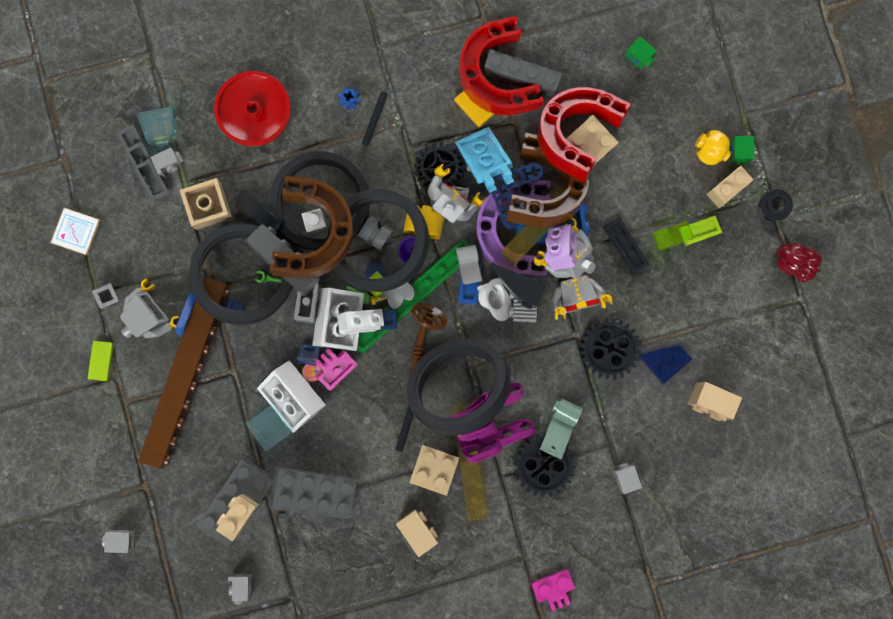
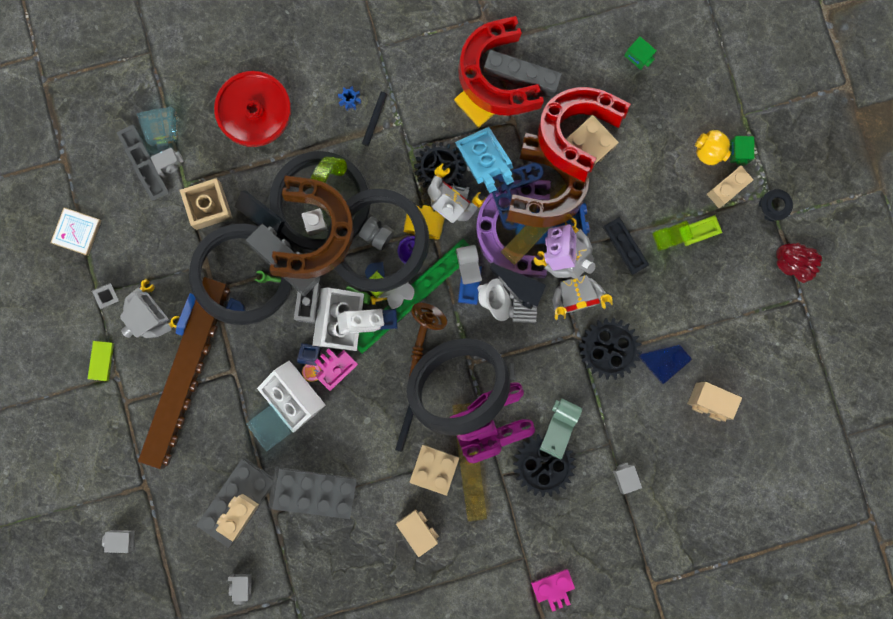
(328, 166): none -> clear neon green panel

